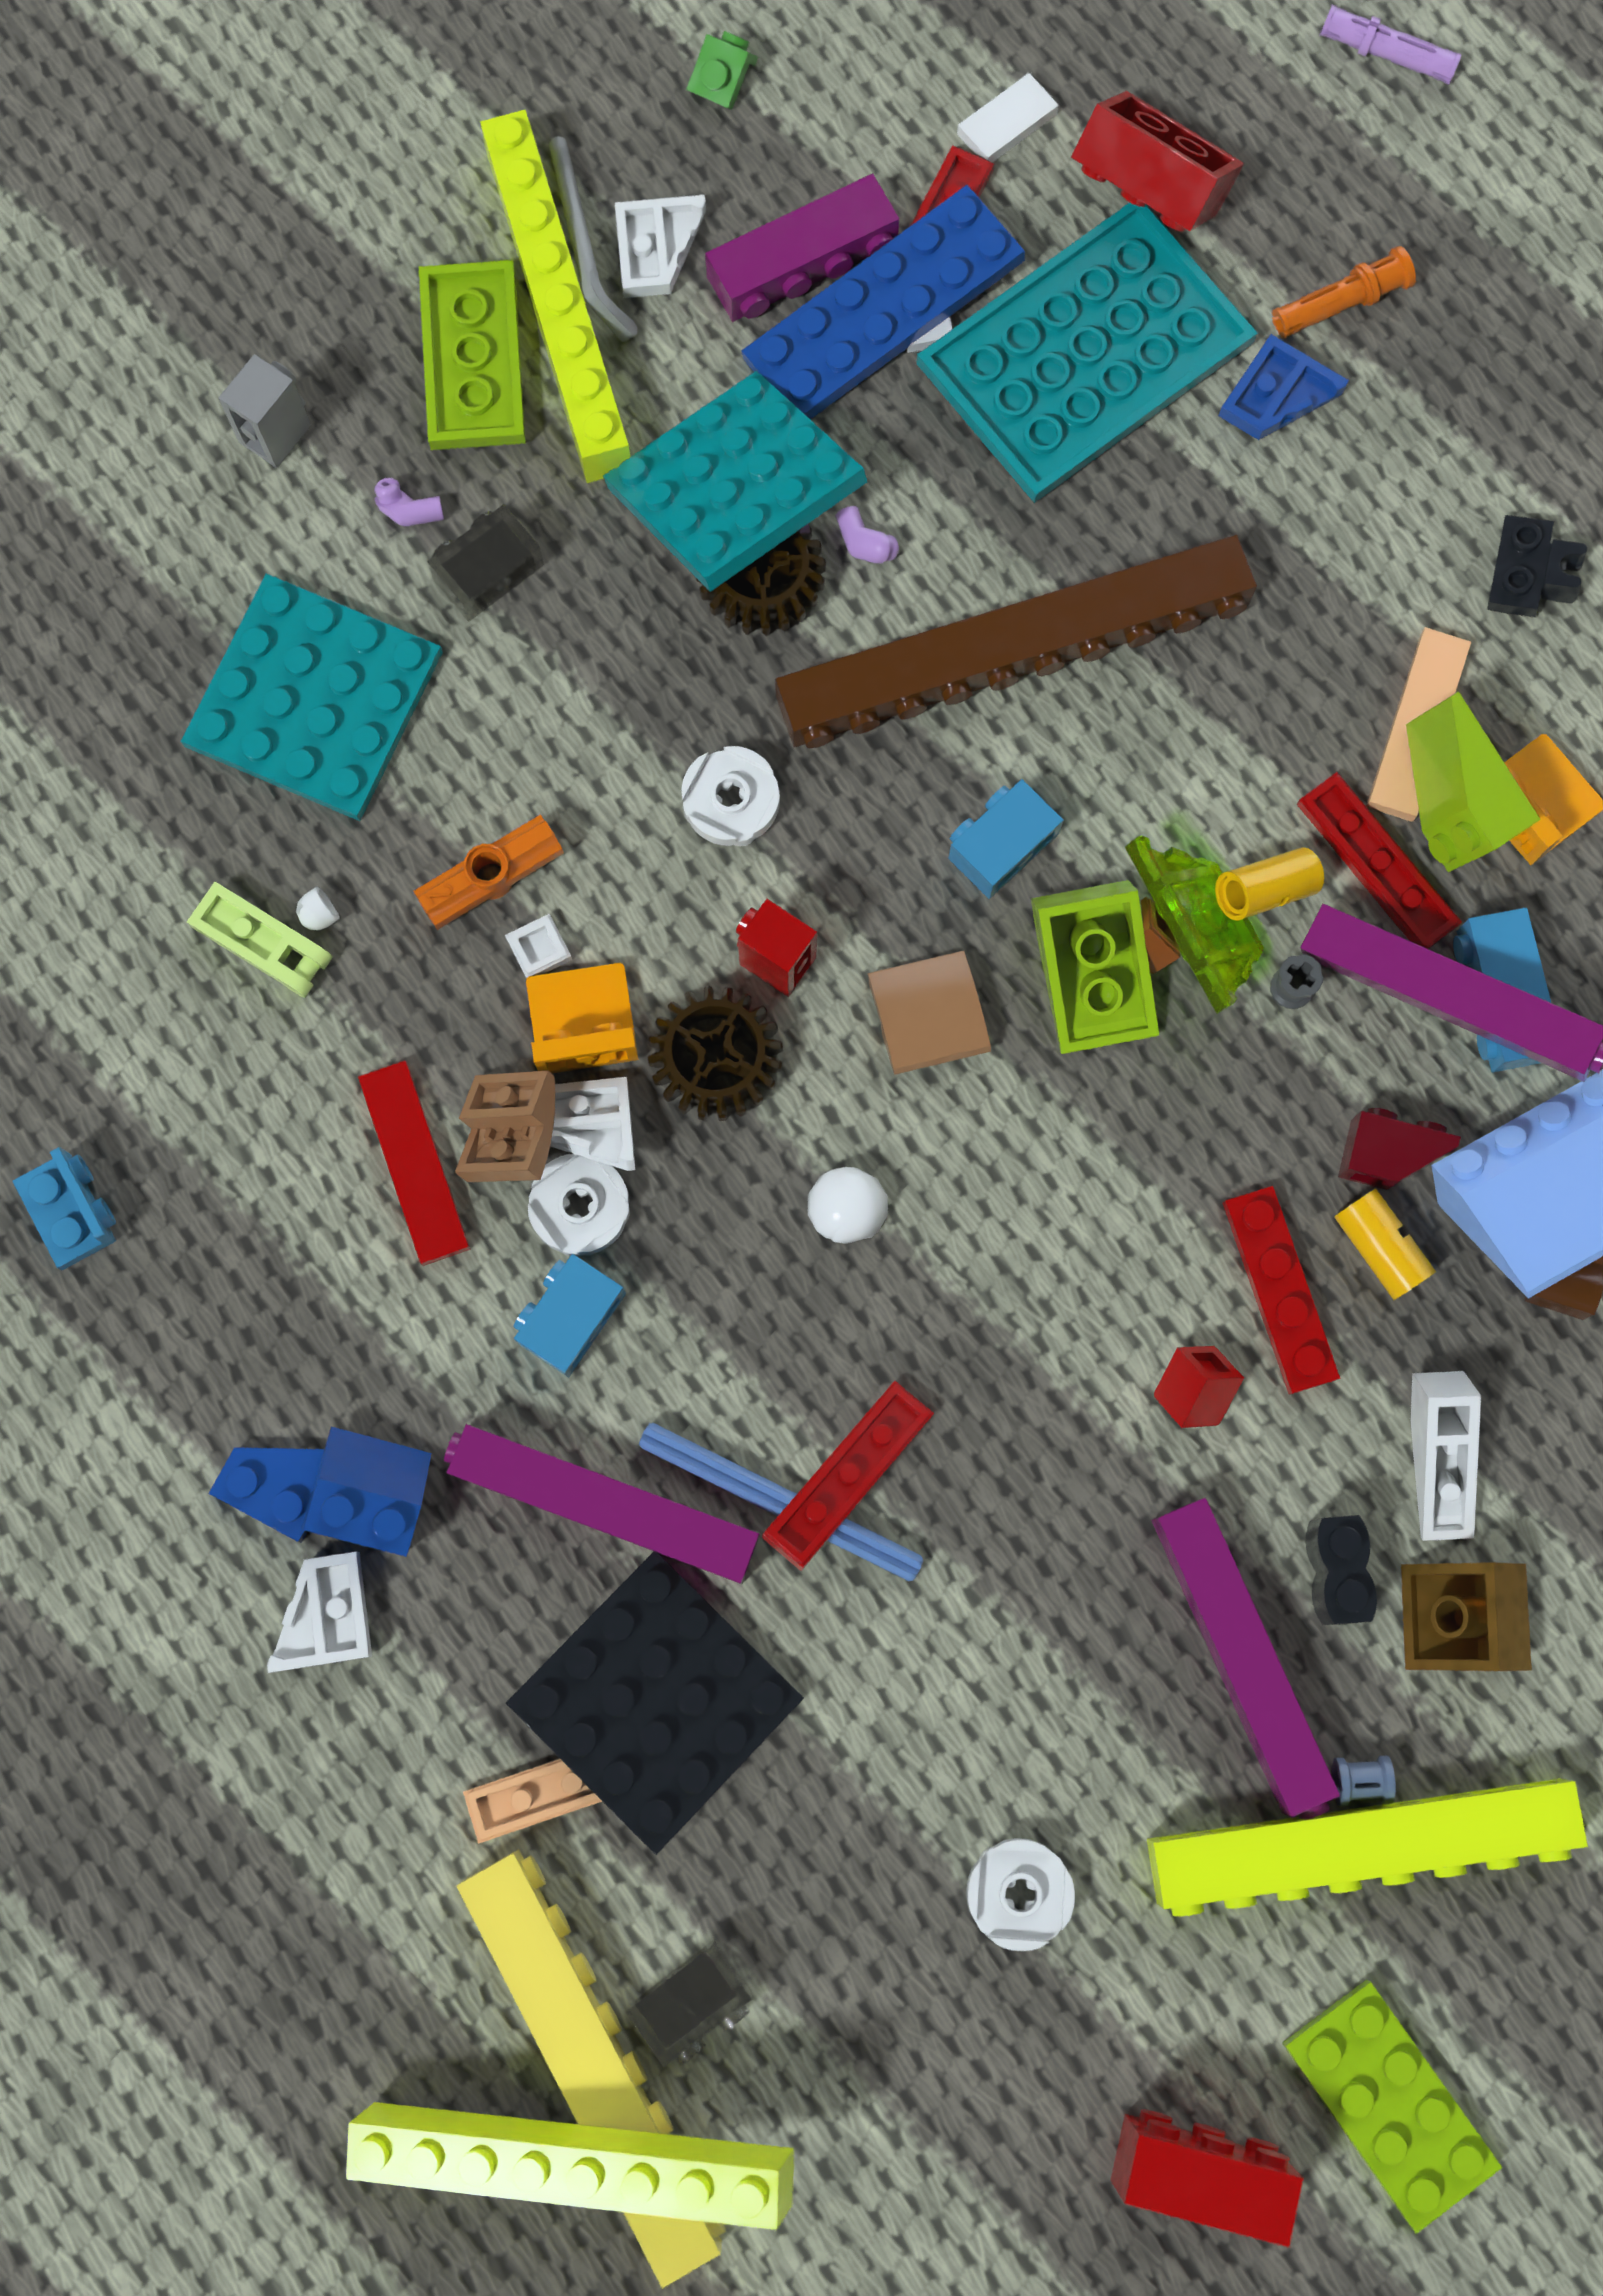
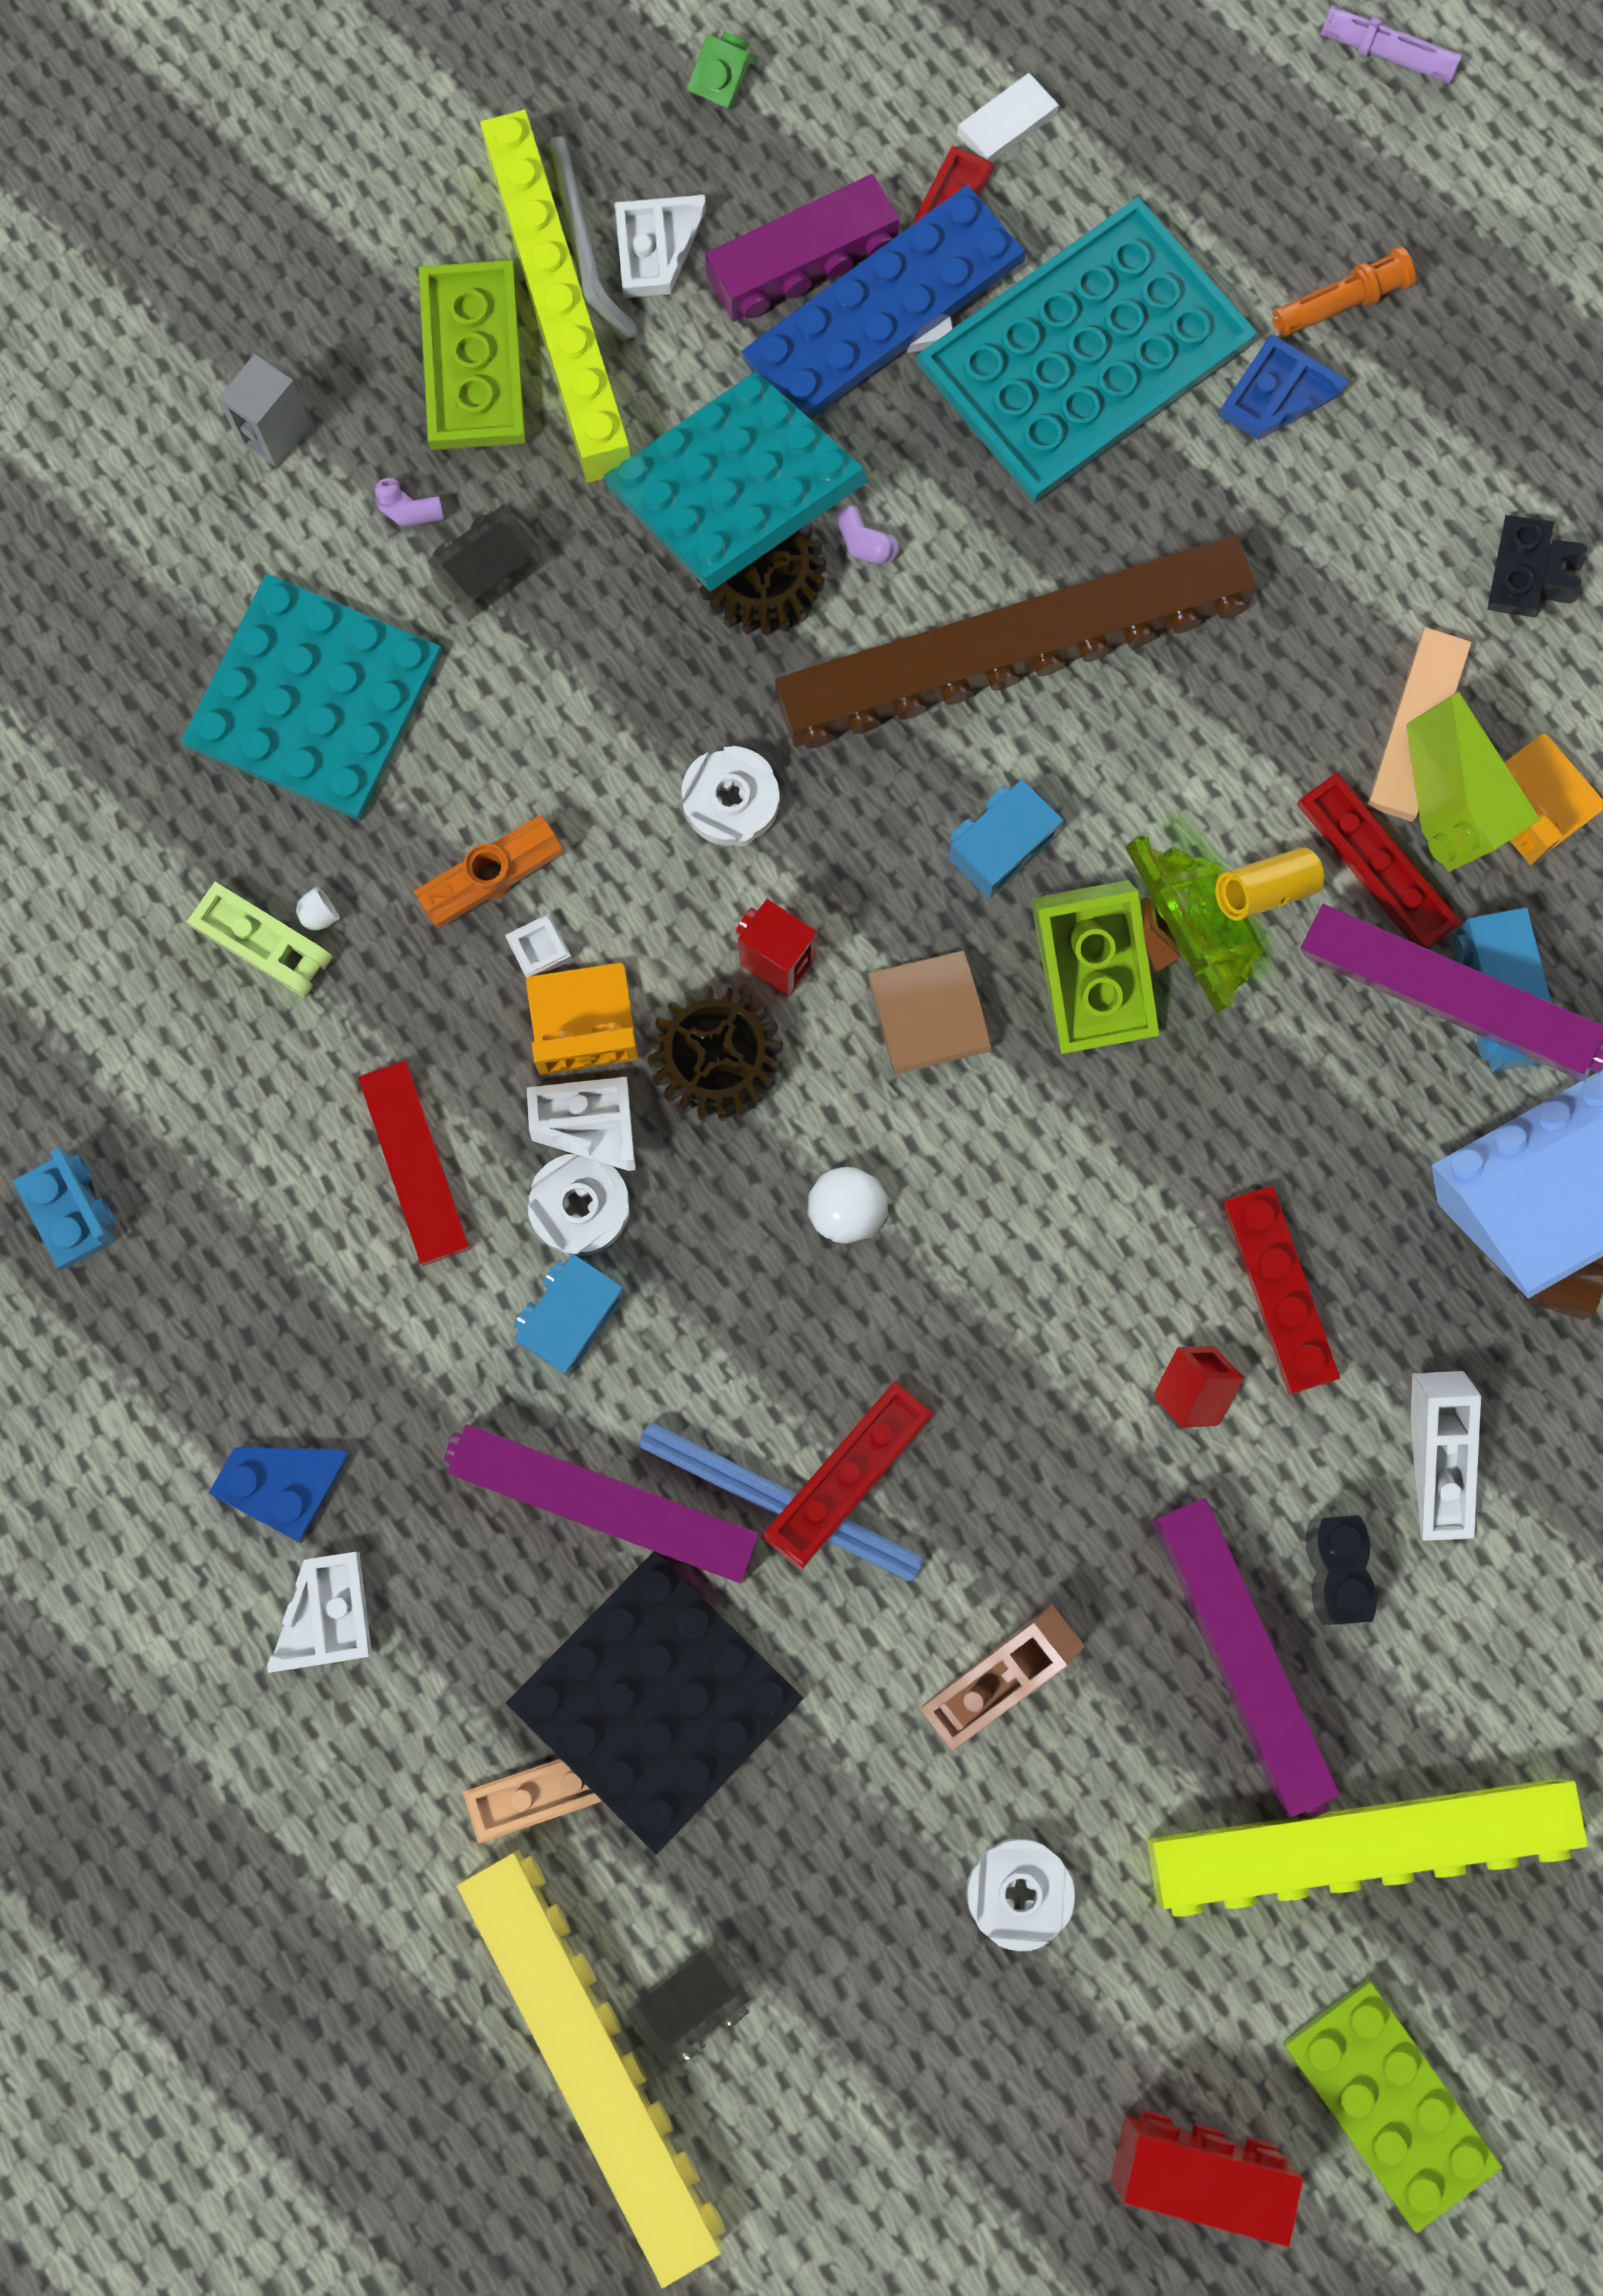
(367, 1492): blue slope -> none
(509, 1127): medium nougat slope -> none
(572, 2164): neon yellow brick -> none
(1003, 1677): none -> nougat slope
(1156, 161): red brick -> none
(1303, 966): dark grey bush -> none
(1364, 1780): sand blue bush -> none
(1374, 1233): yellow pin -> none
(1387, 1150): dark red slope -> none
(1466, 1617): pearl gold slope -> none

